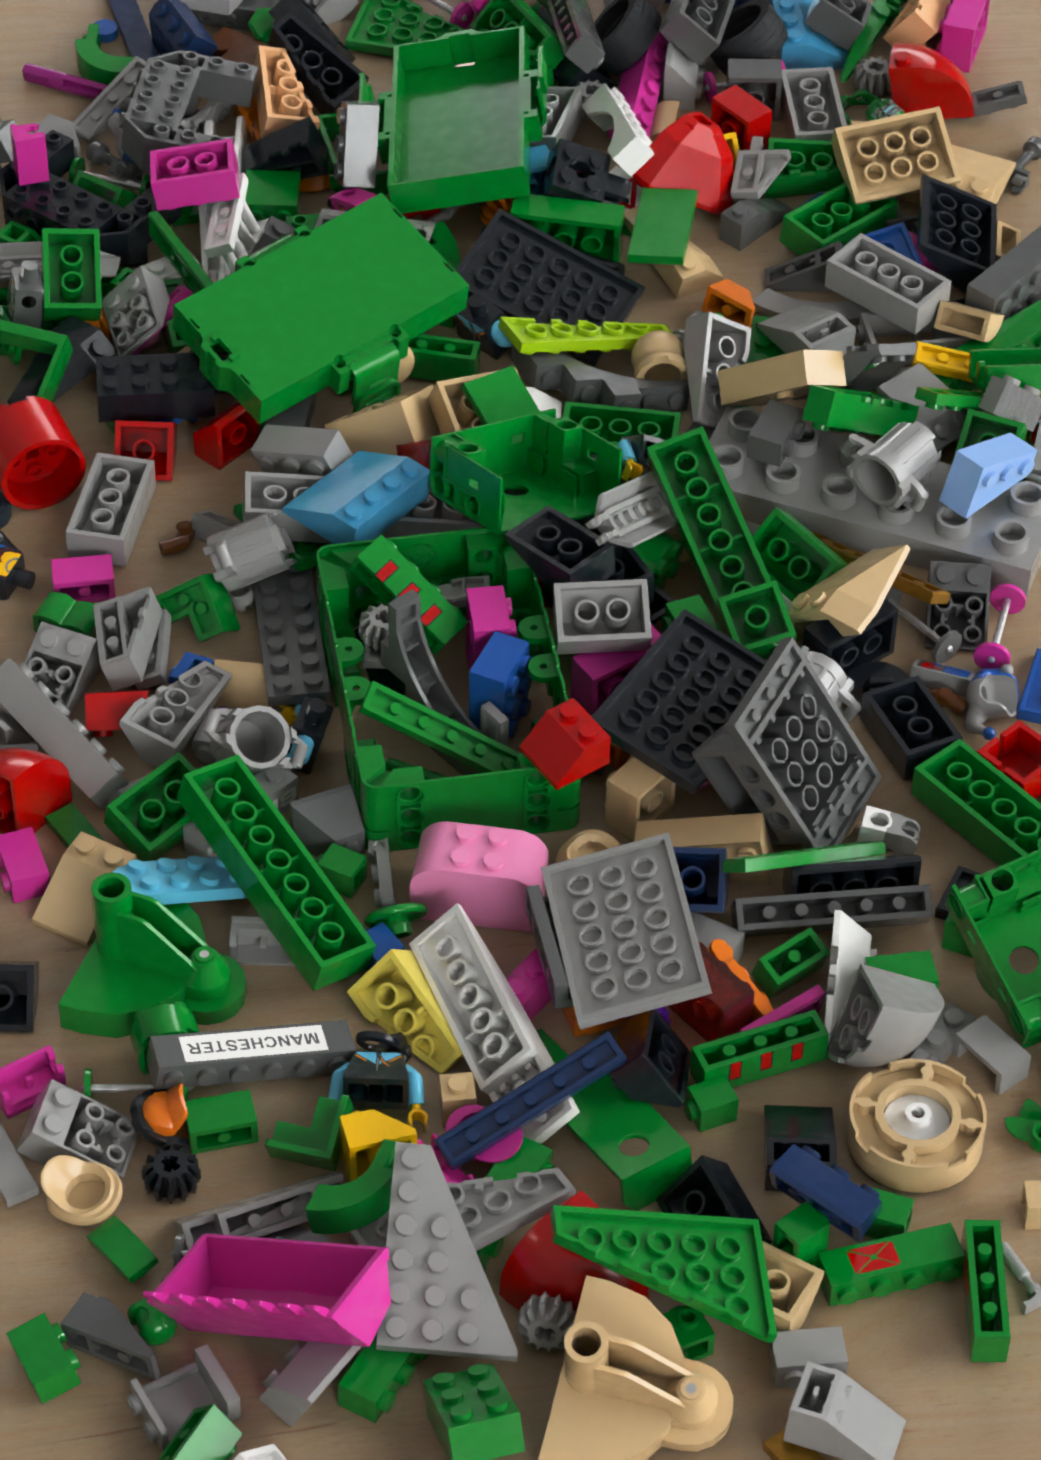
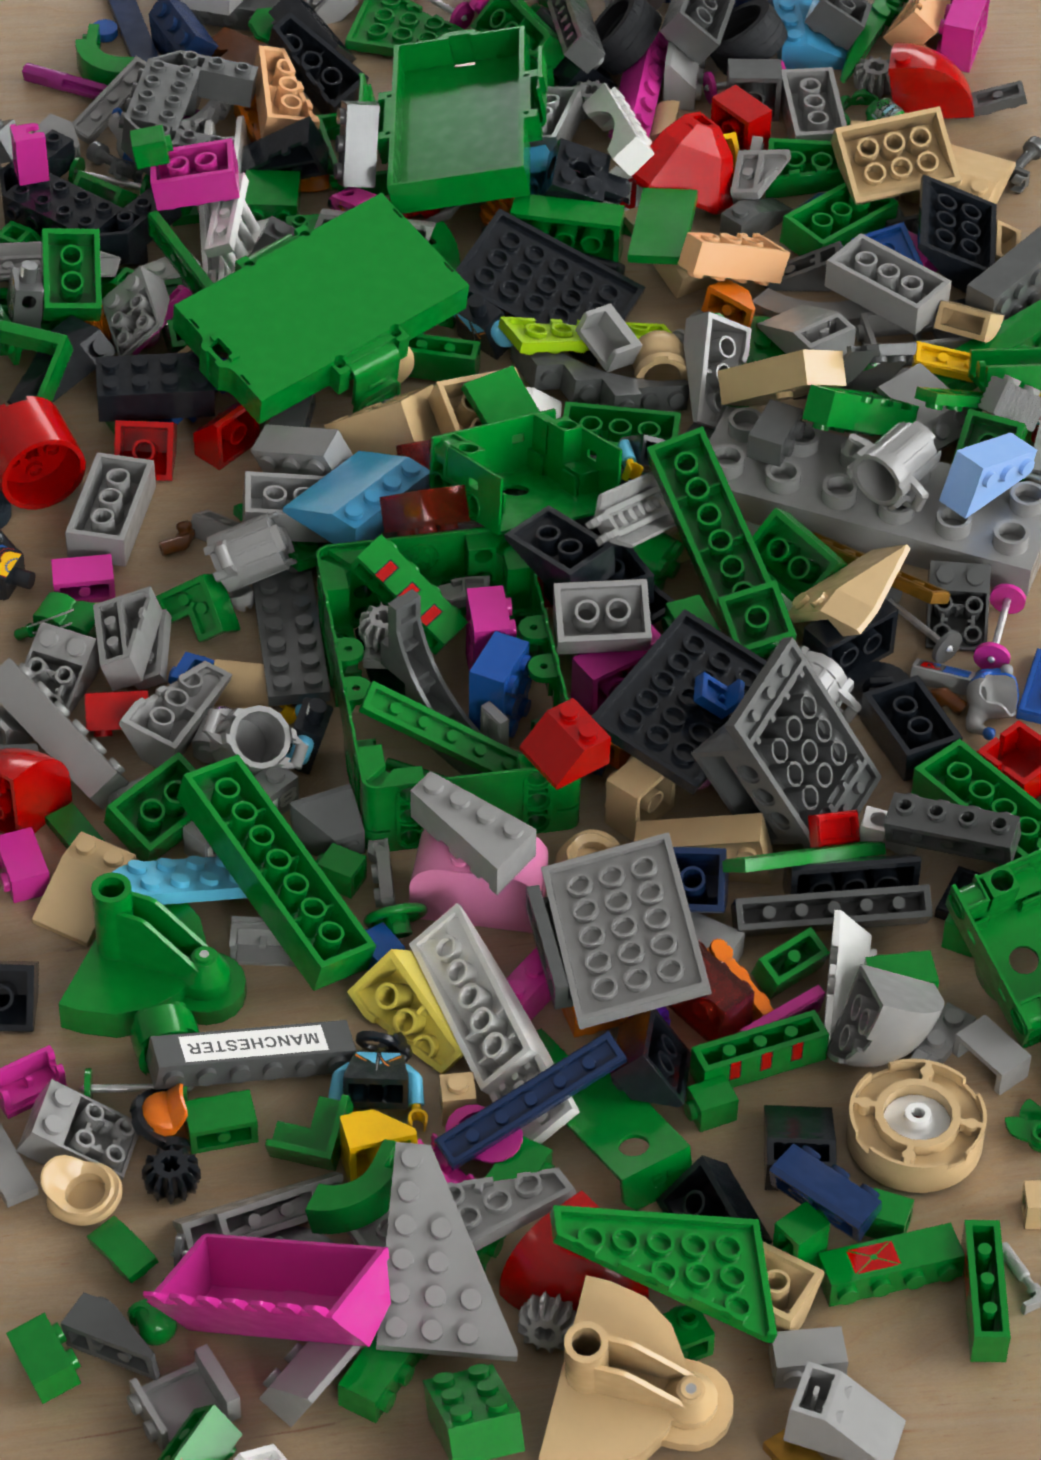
(30, 631): none -> green piece
(151, 146): none -> green brick
(425, 510): none -> clear red brick
(474, 830): none -> light grey wedge
(608, 337): none -> light grey panel
(716, 696): none -> blue bracket
(734, 257): none -> light nougat wedge
(833, 828): none -> red tile
(952, 828): none -> dark grey brick

